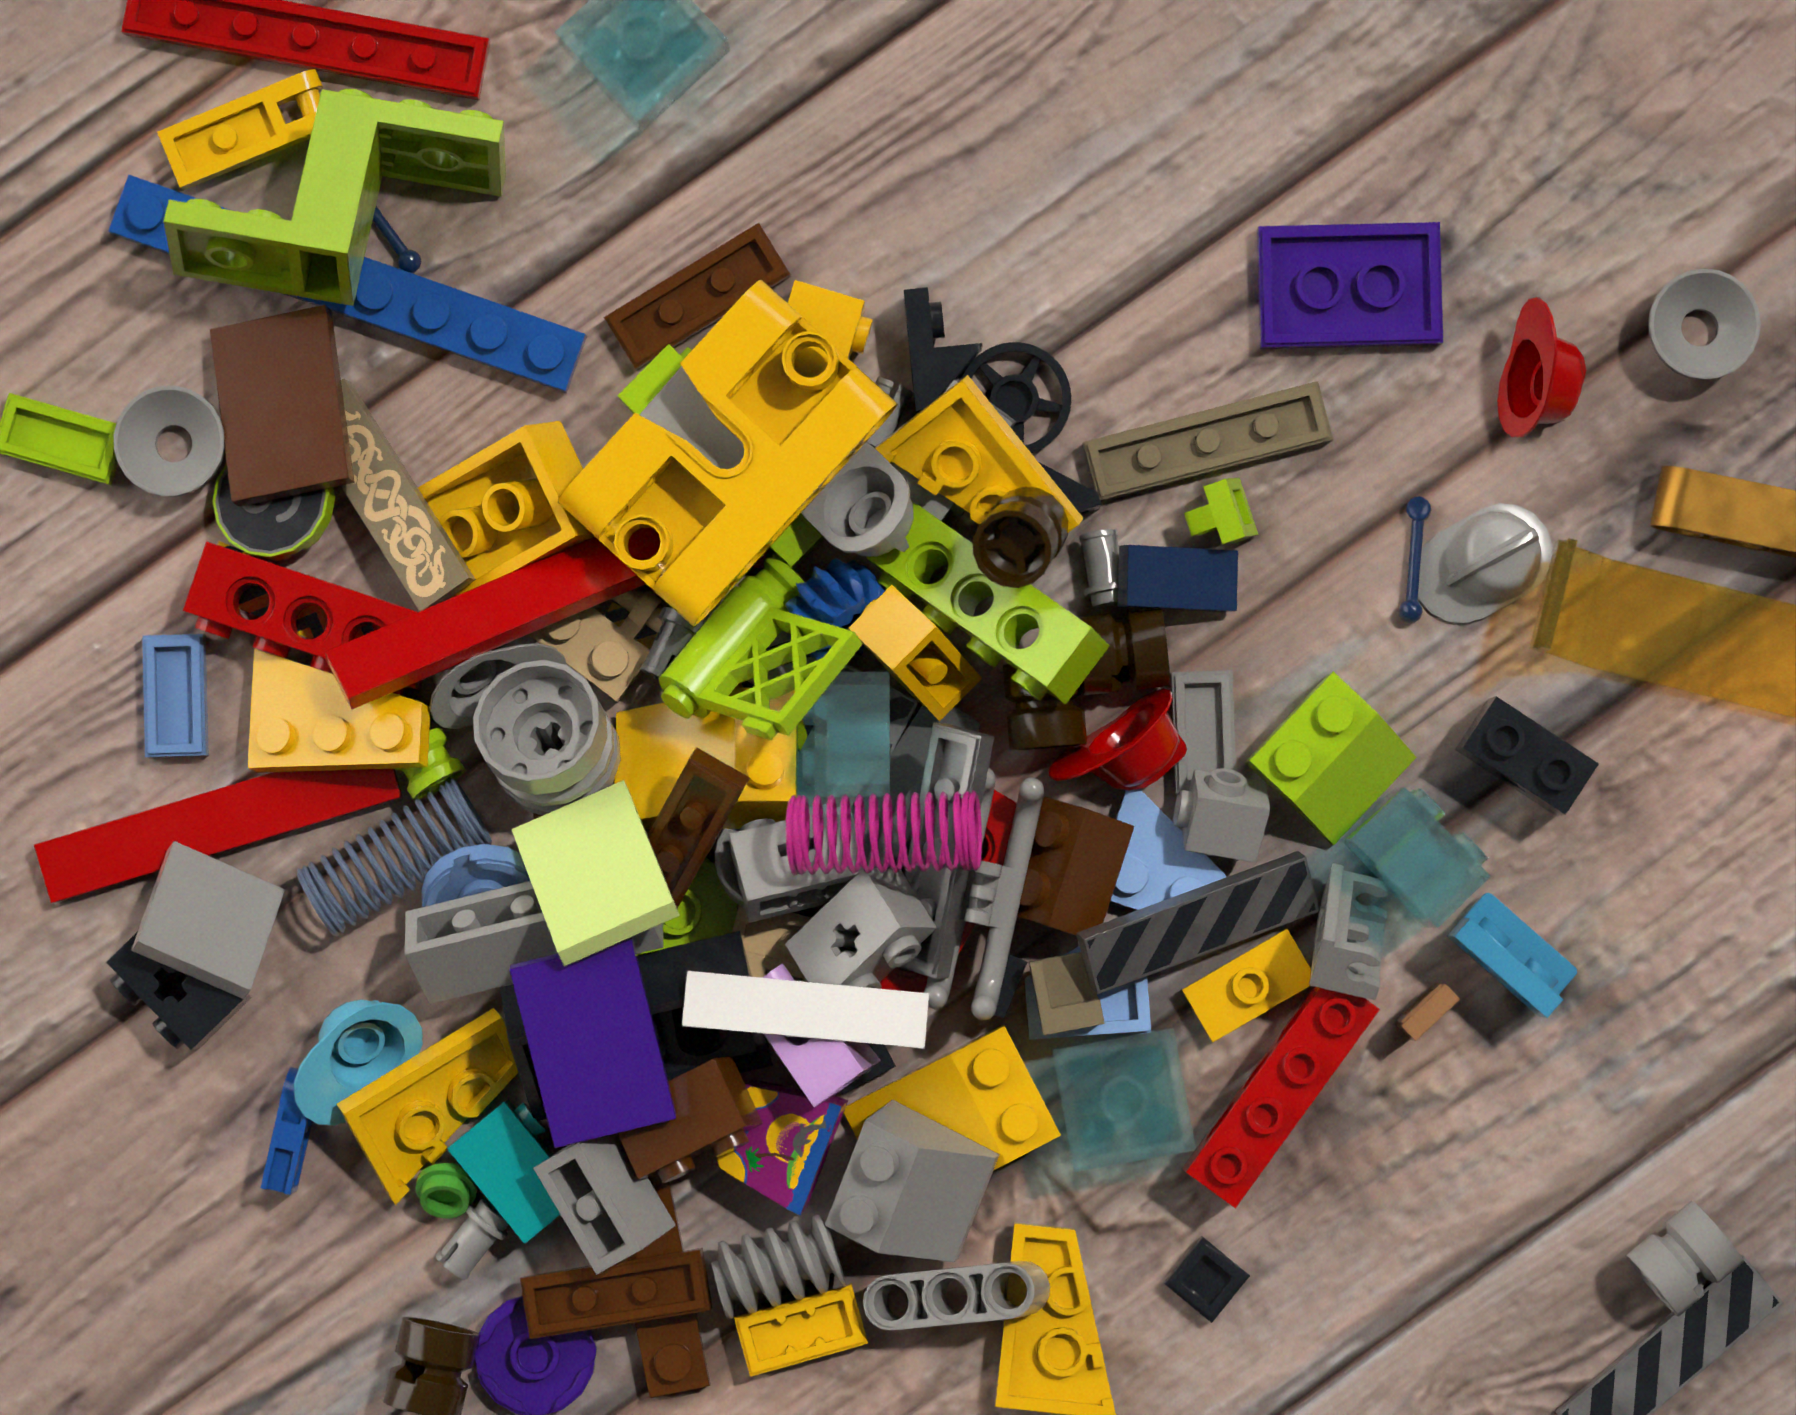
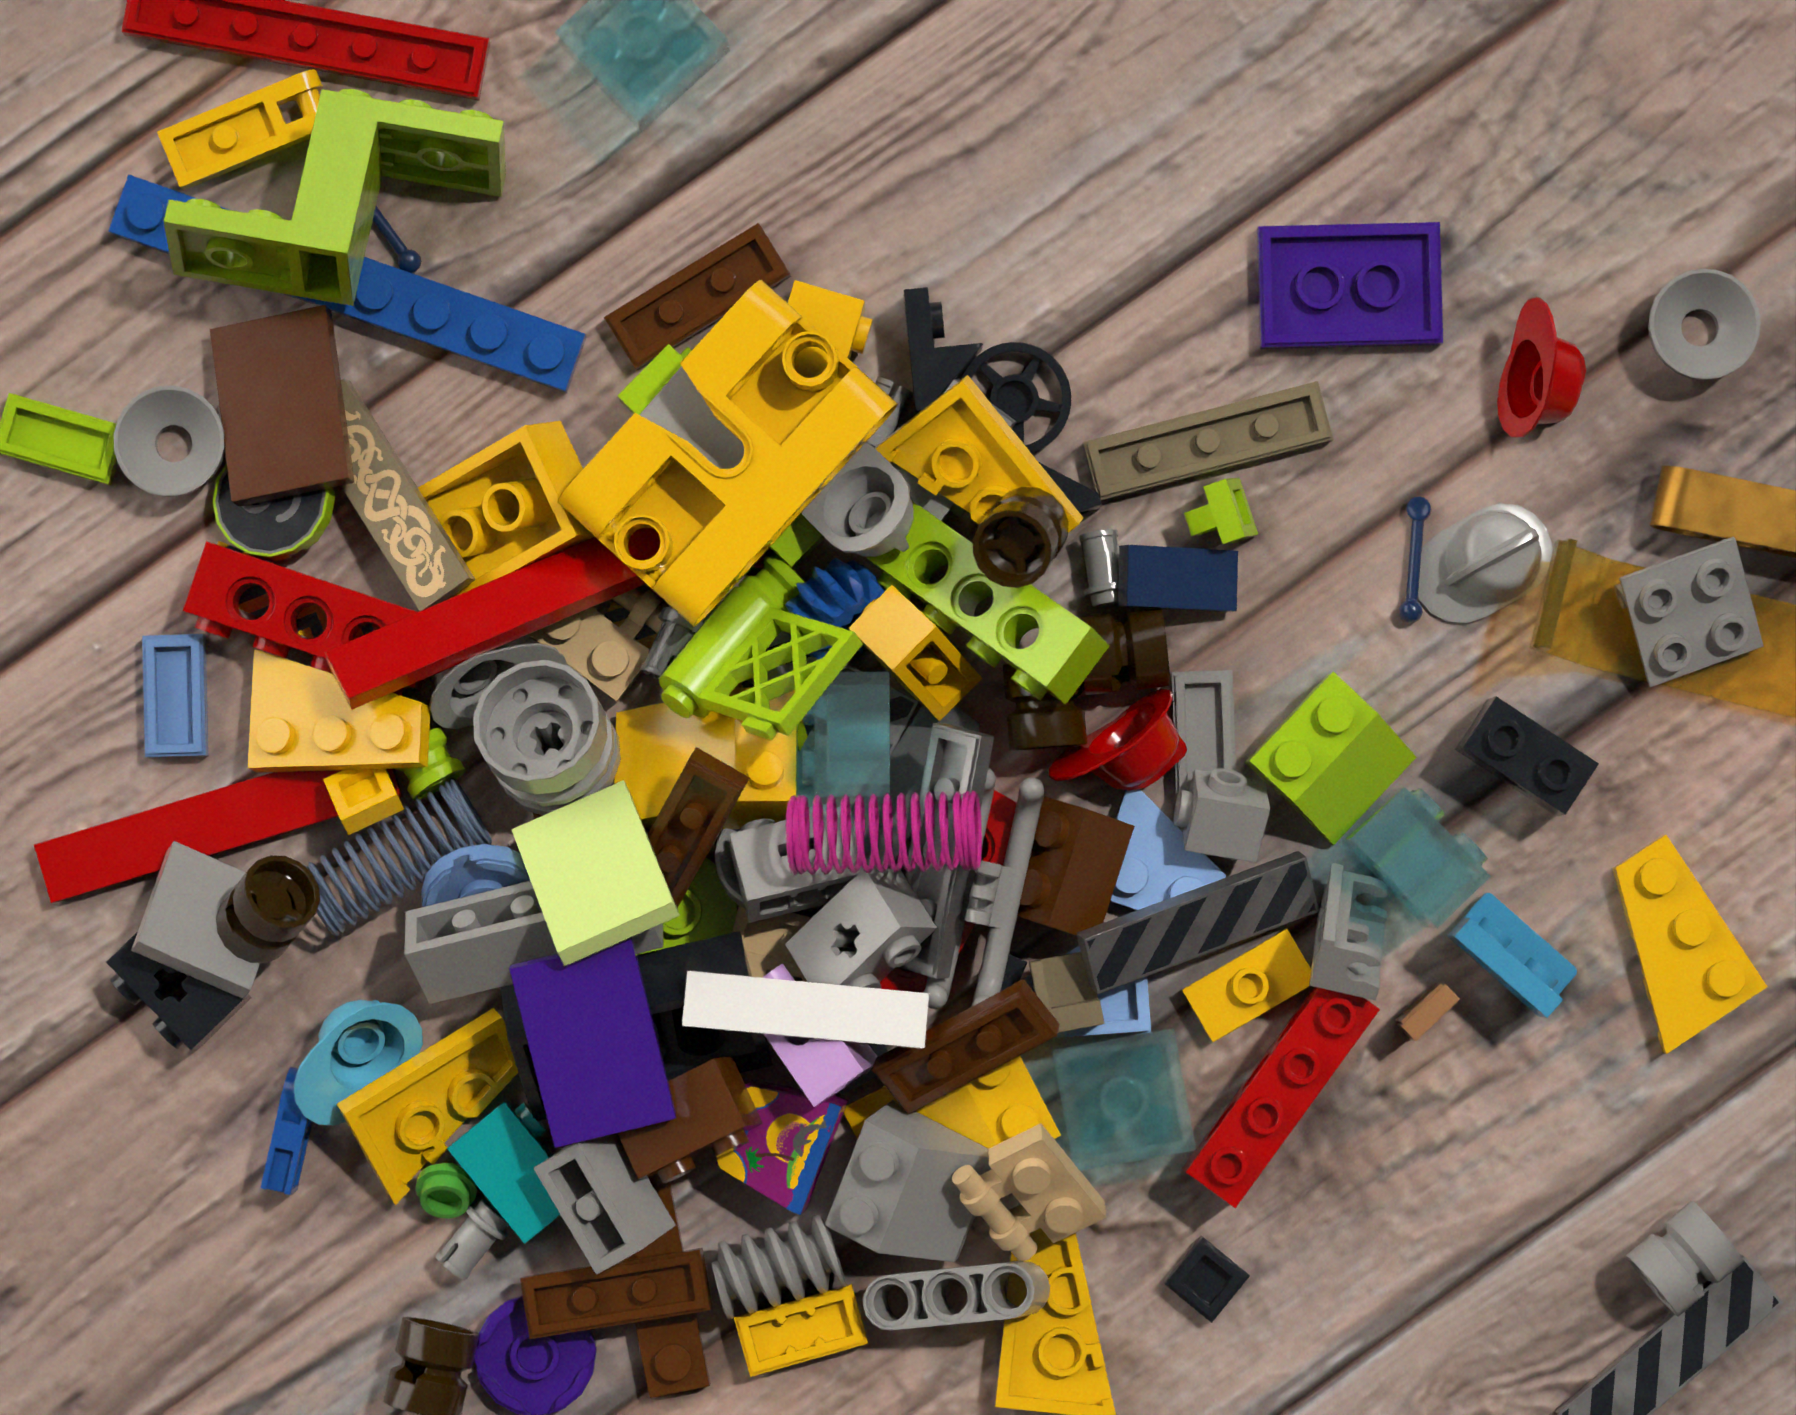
(268, 909): none -> dark brown wheel
(362, 797): none -> yellow plate
(967, 1046): none -> reddish brown tile
(1045, 1183): none -> tan plate
(1683, 945): none -> yellow wing
(1690, 611): none -> light grey hinge

